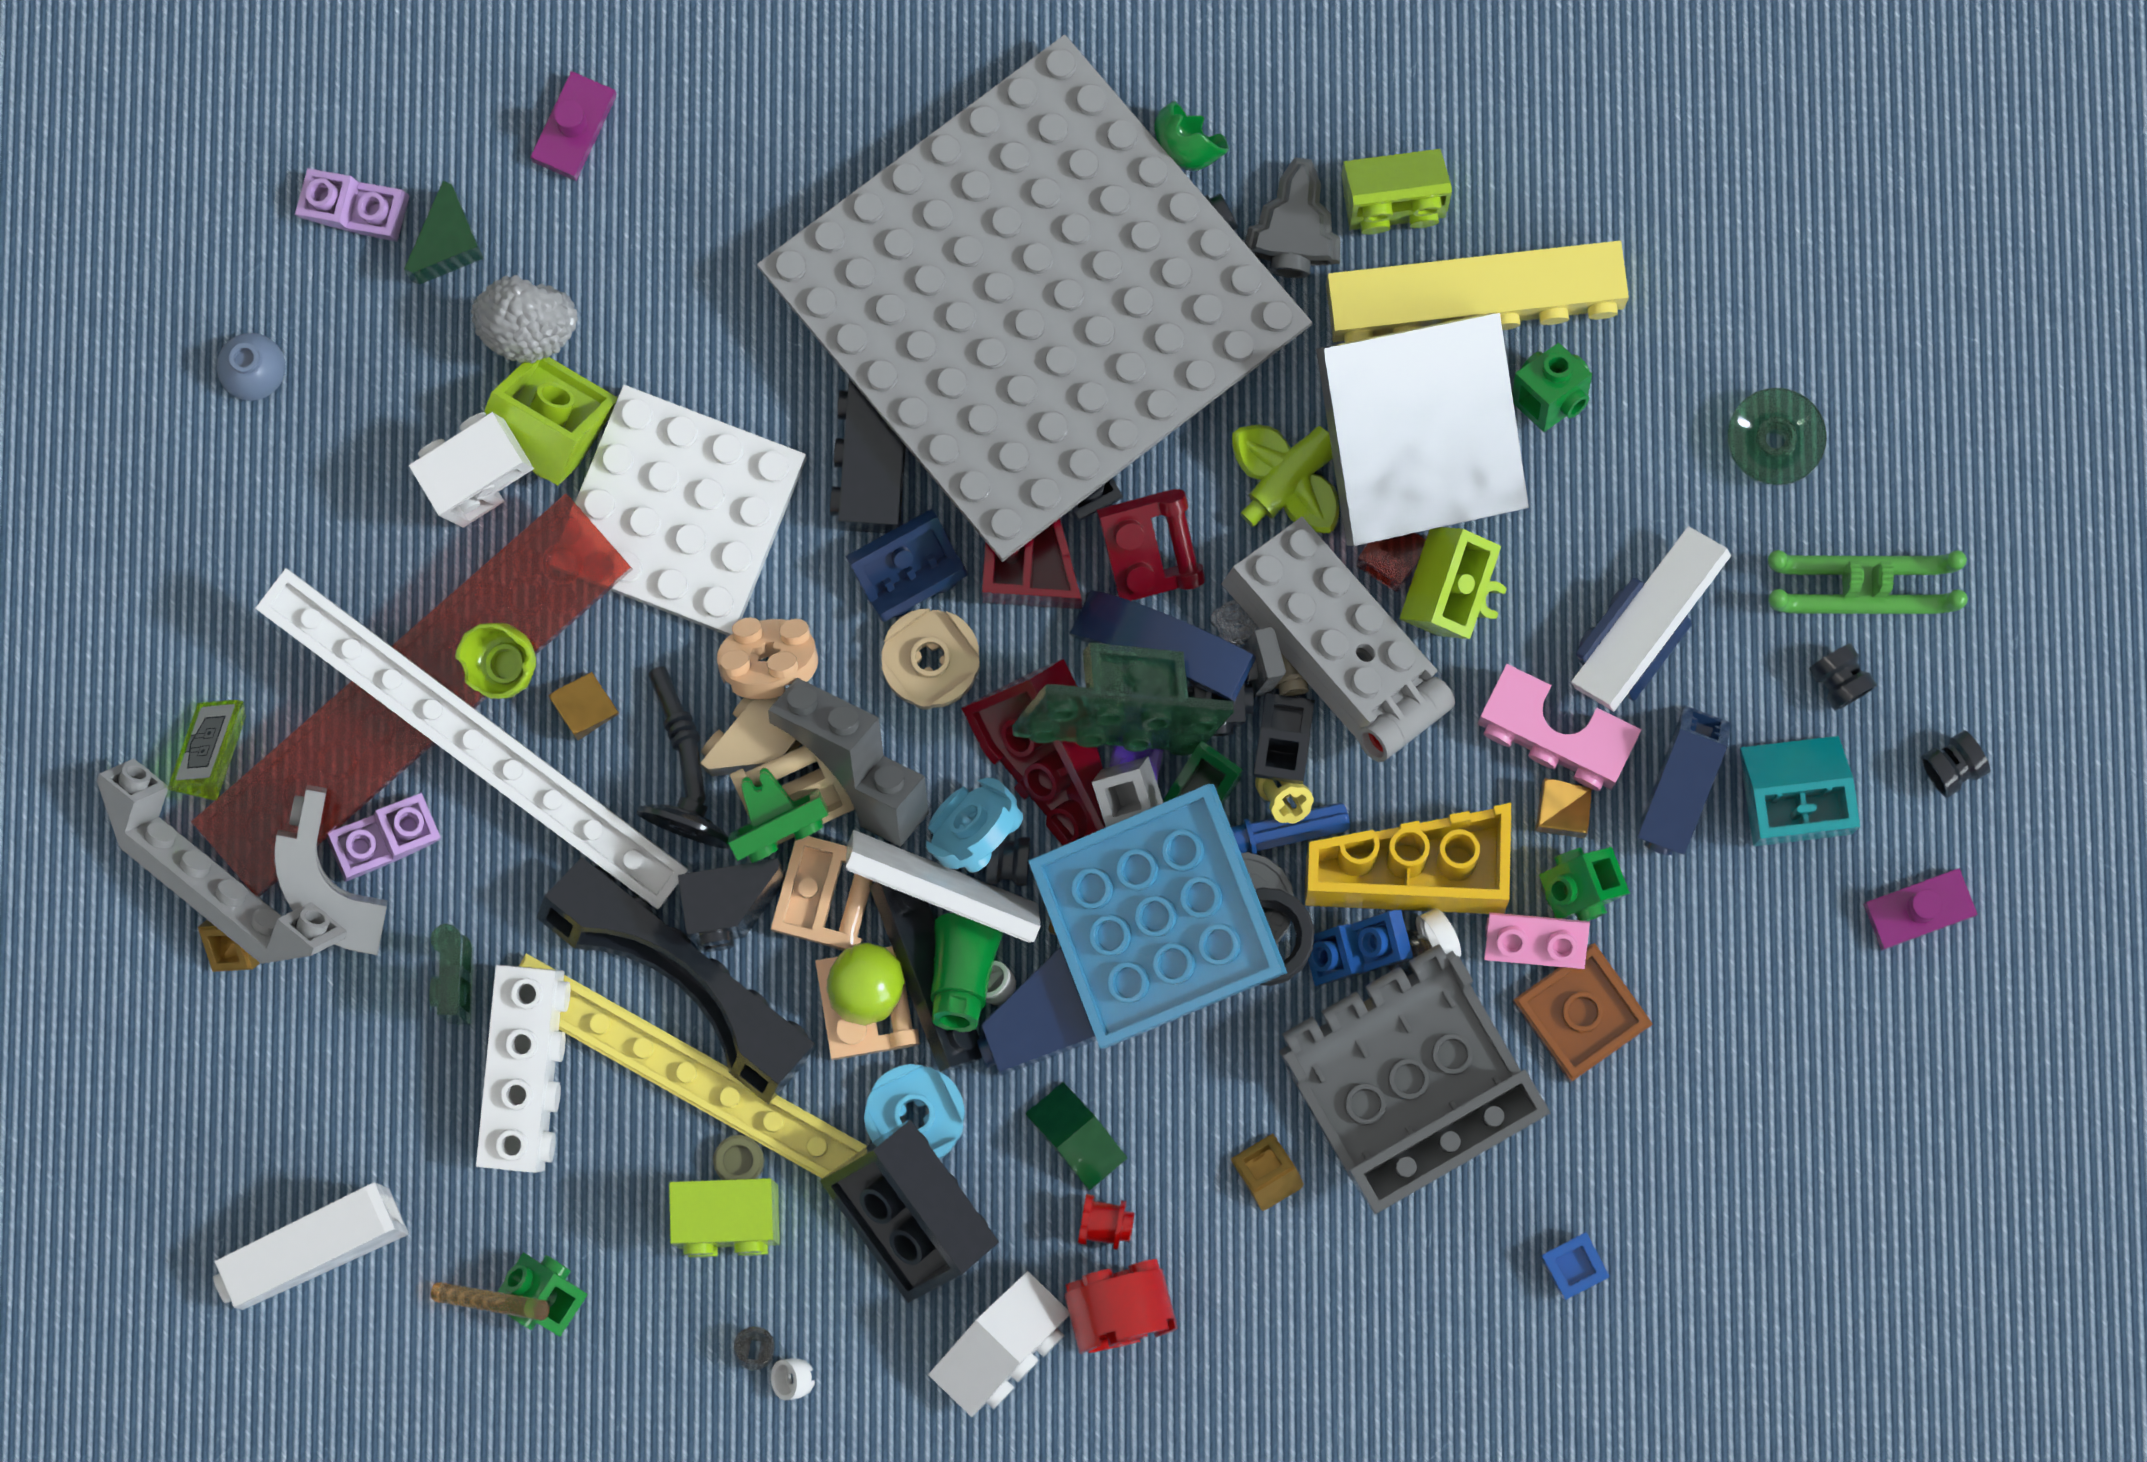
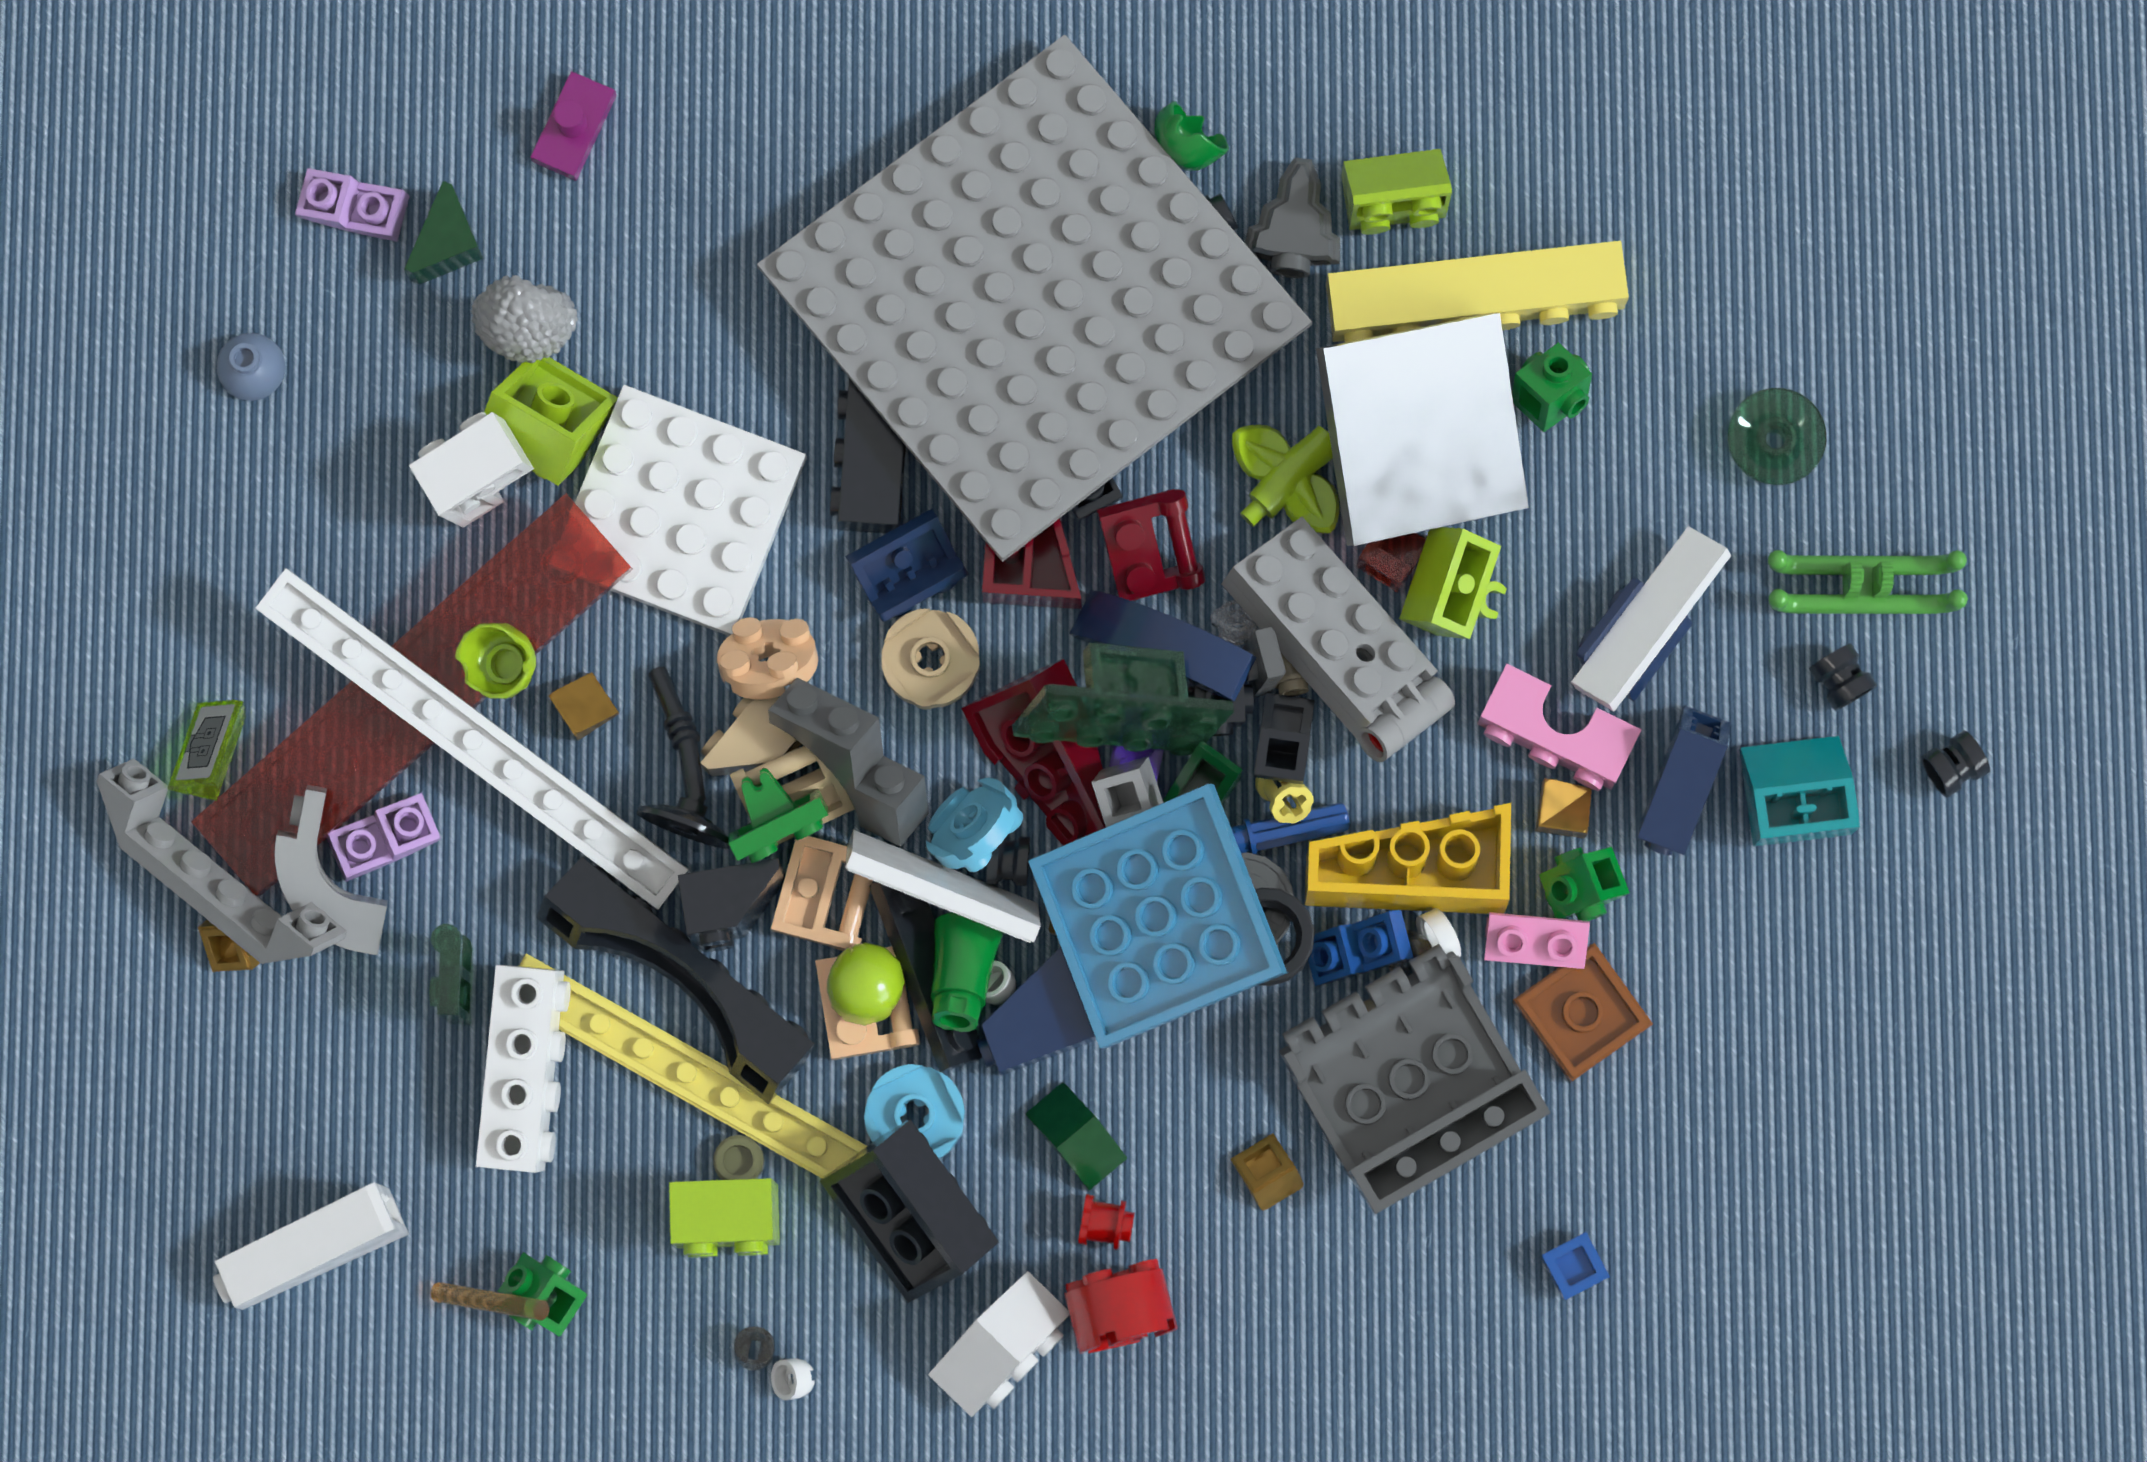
(1920, 909): magenta tile -> none

